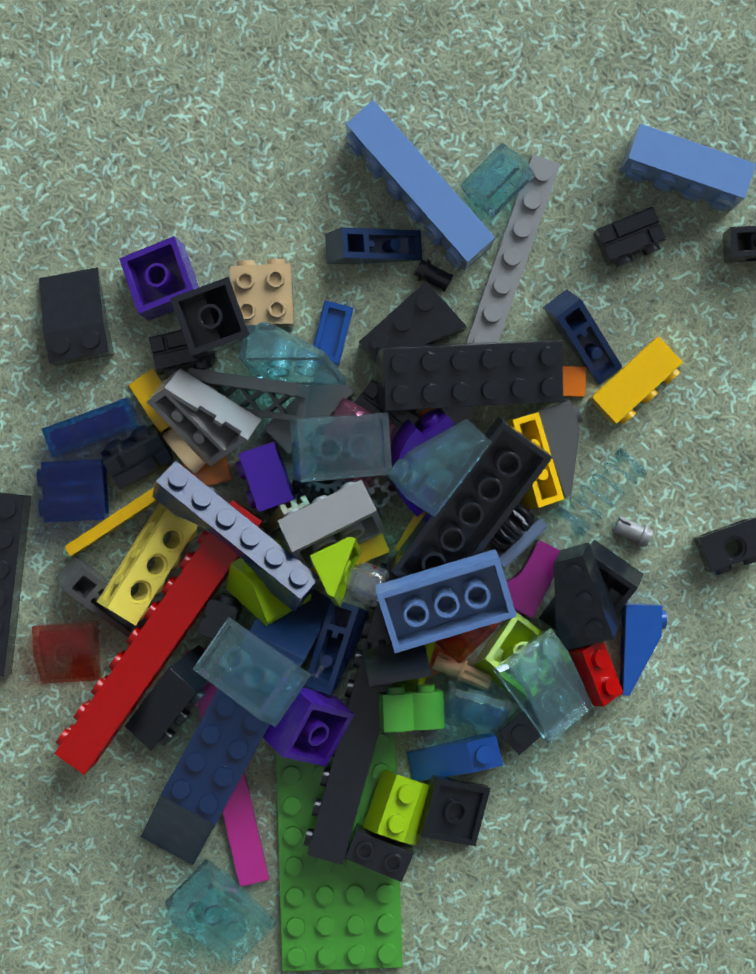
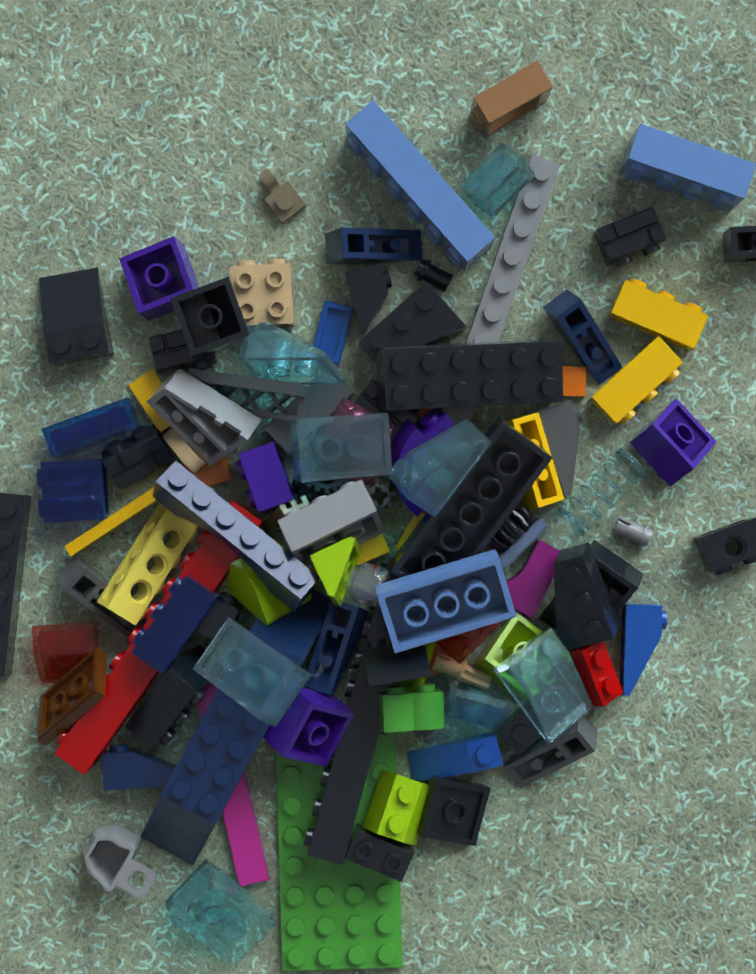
(72, 696): none -> reddish brown tile
(111, 859): none -> light grey piece
(133, 769): none -> dark blue slope
(174, 622): none -> clear blue brick
(282, 199): none -> dark tan plate
(368, 293): none -> black slope
(510, 99): none -> medium nougat window
(546, 758): none -> dark grey slope
(658, 314): none -> yellow brick
(673, 442): none -> dark purple slope

